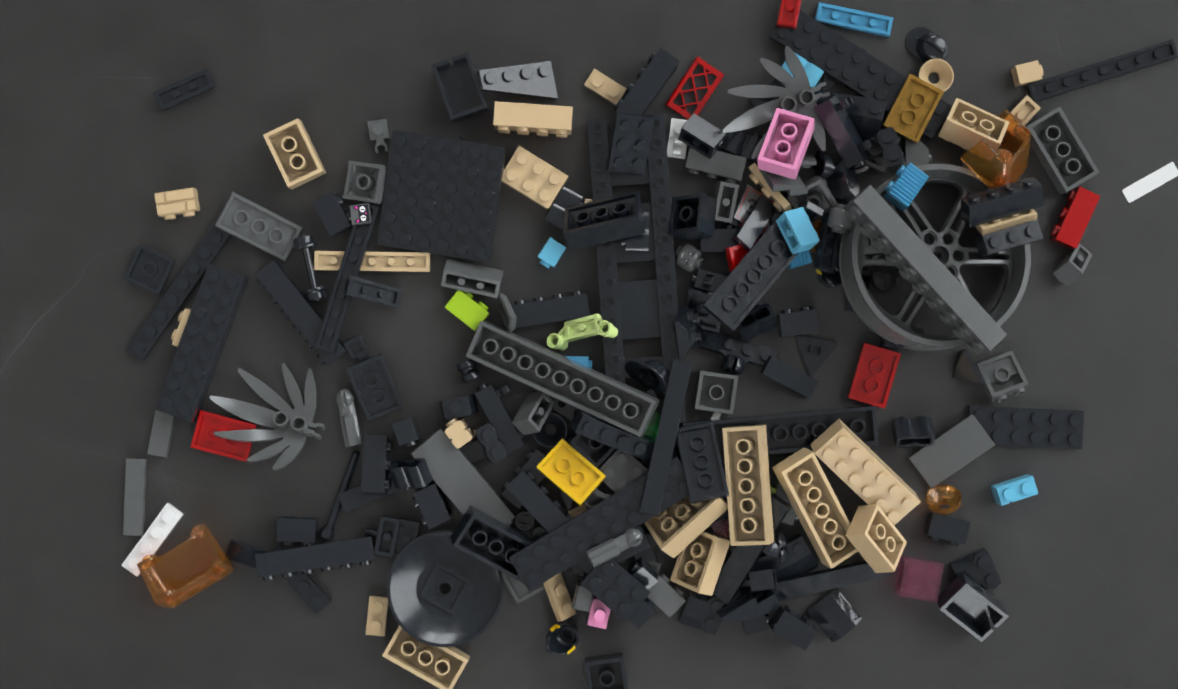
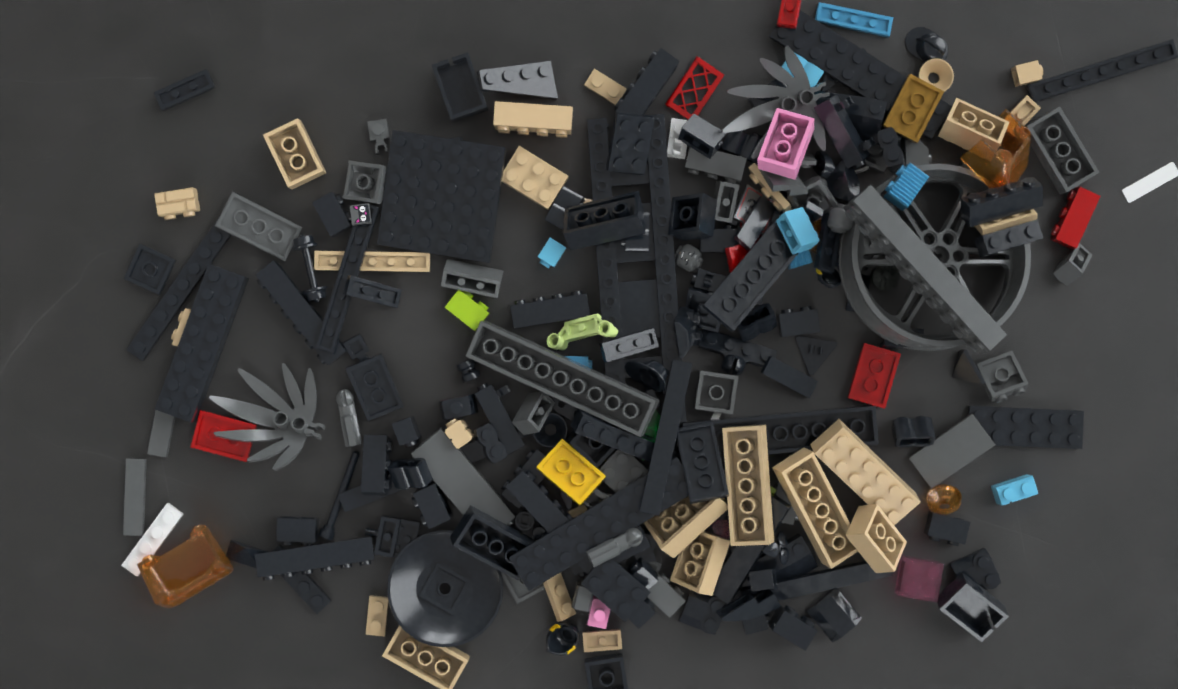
(506, 312): dark grey tile -> none
(602, 640): none -> tan plate
(628, 345): none -> plate

